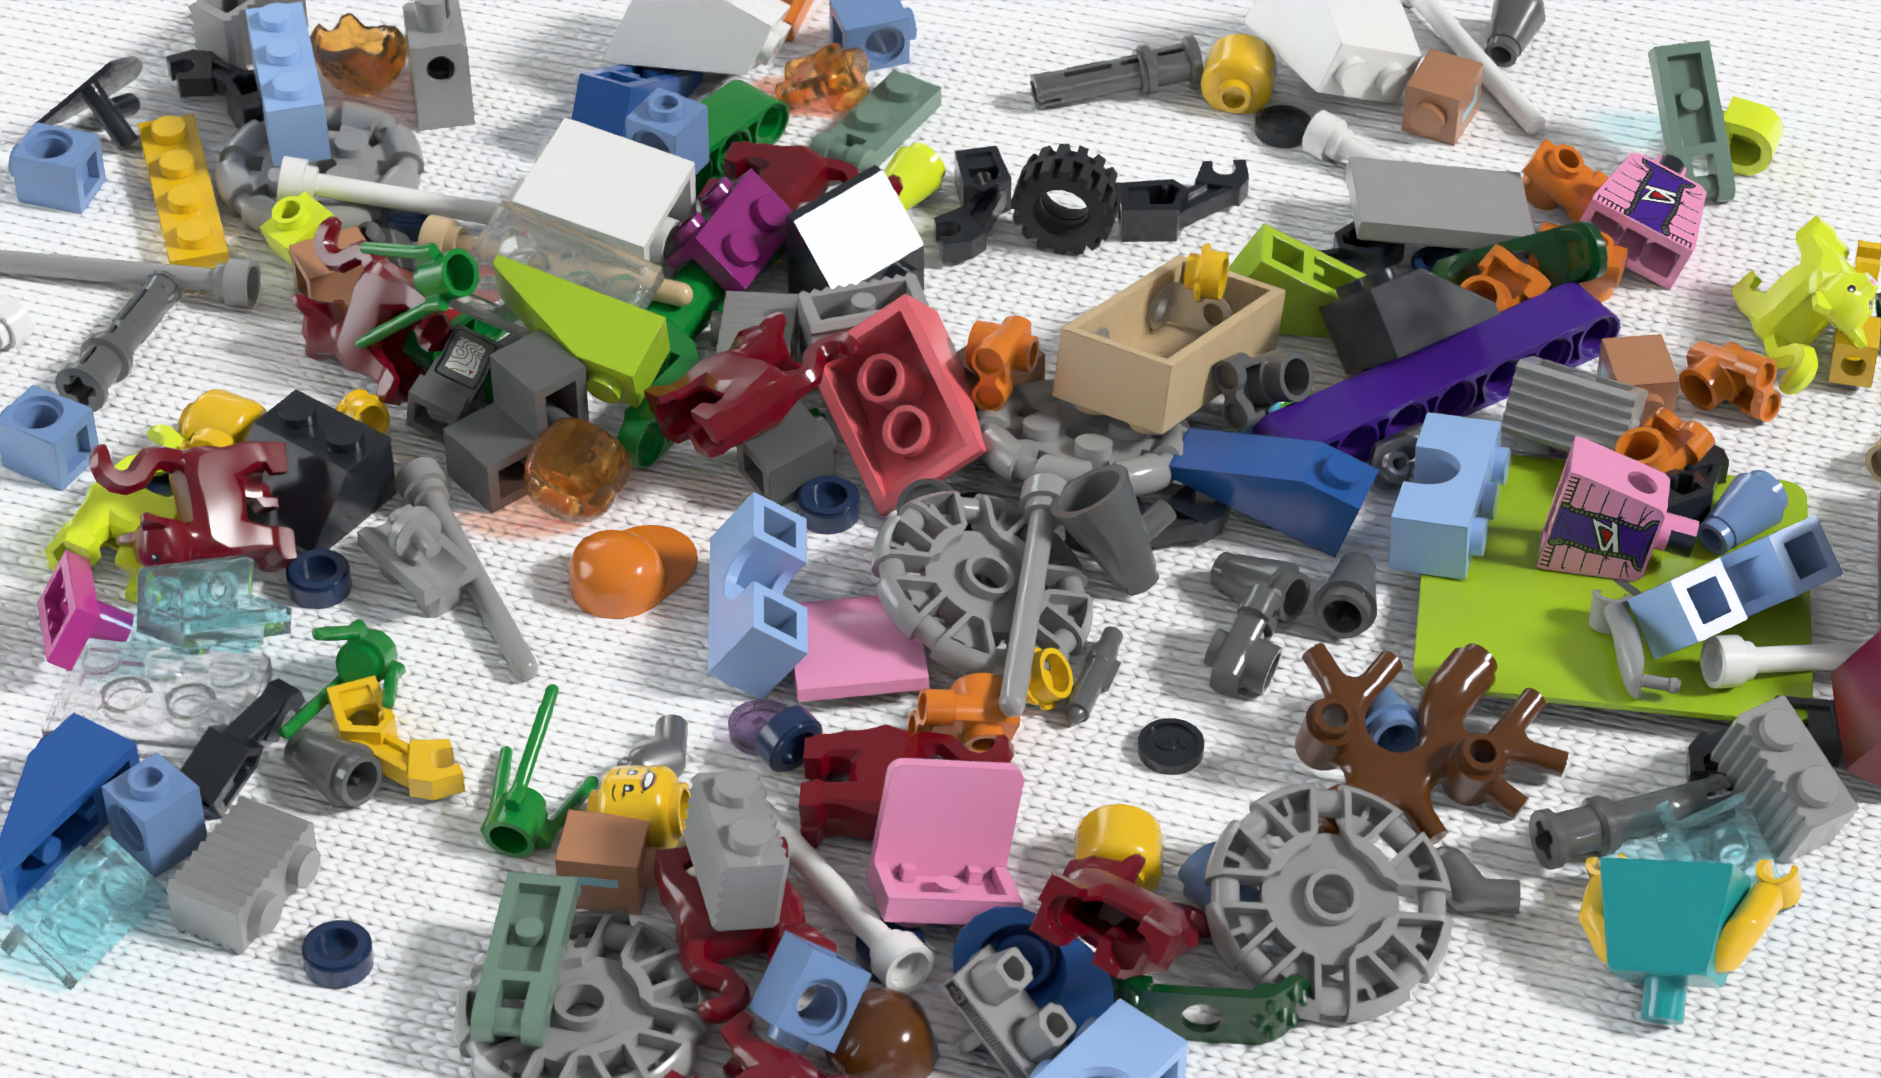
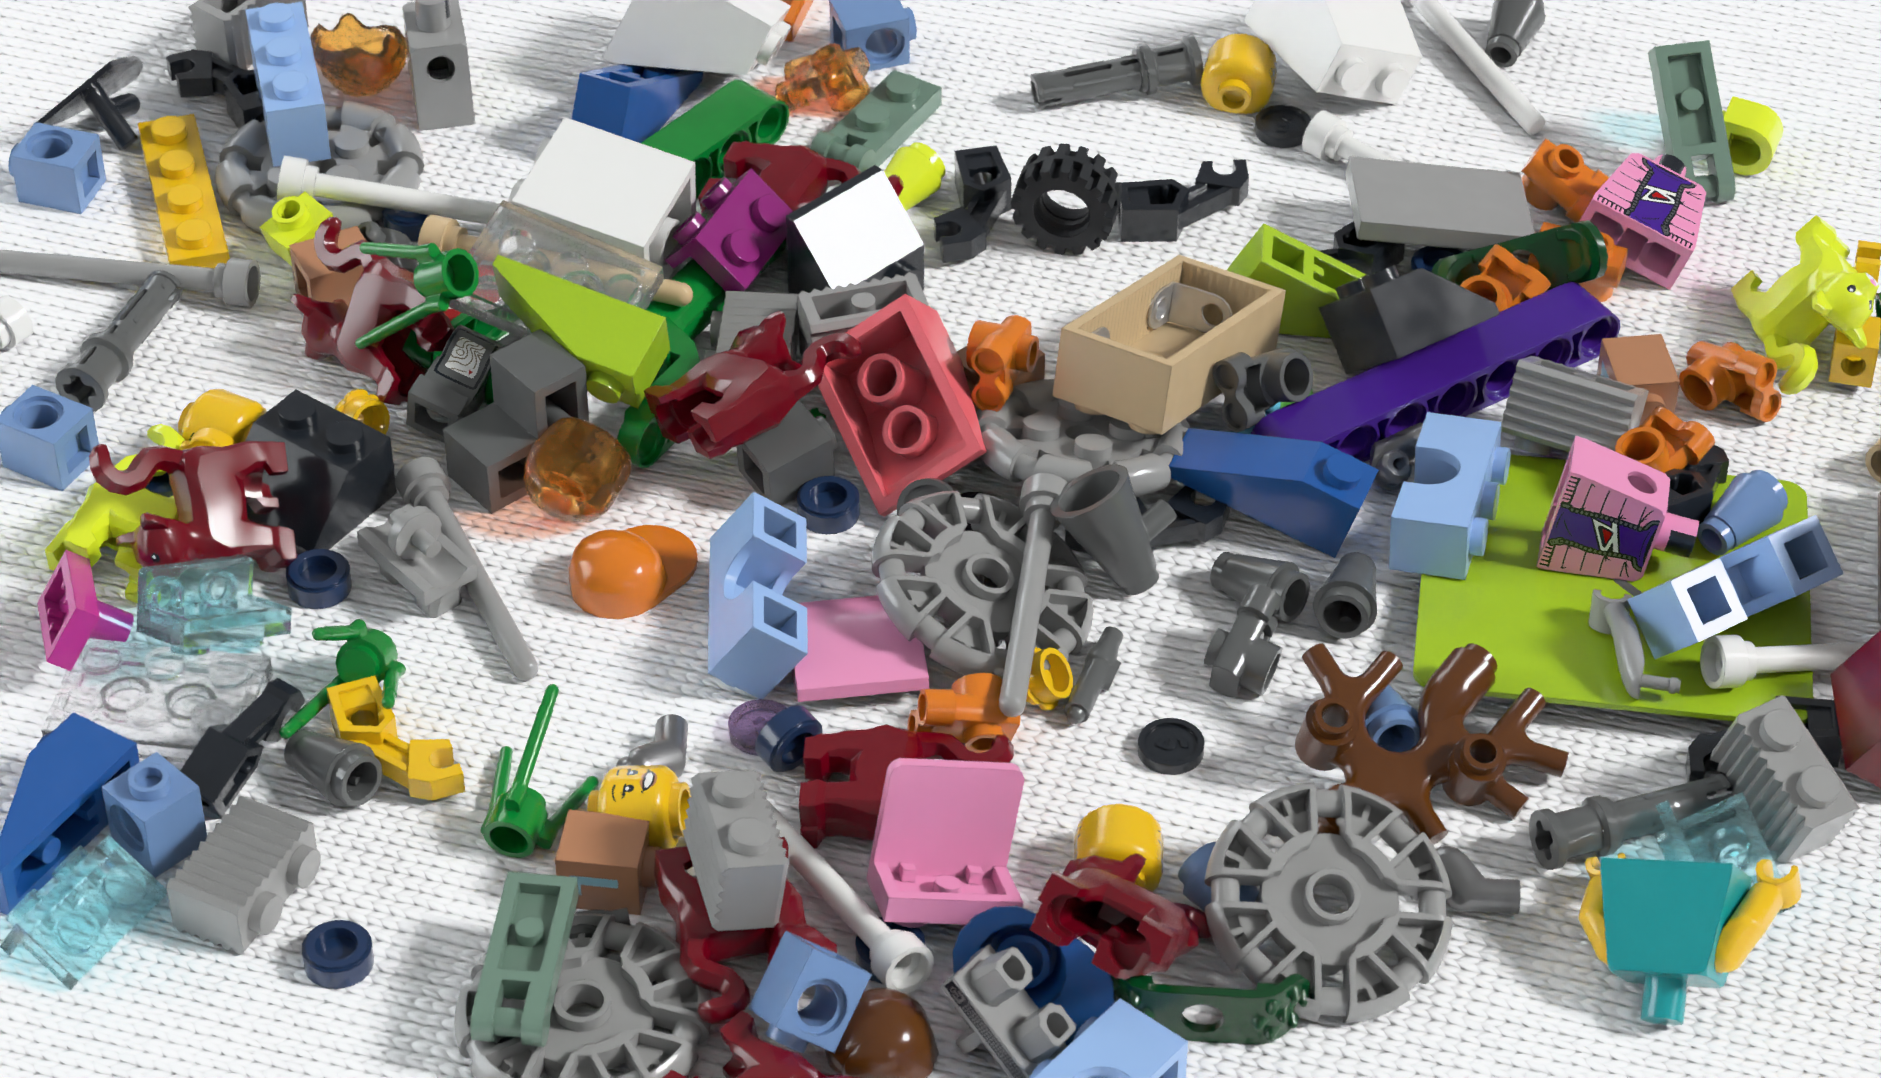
(672, 126): medium blue brick -> none
(1207, 273): yellow plate -> none
(1442, 97): nougat brick -> none

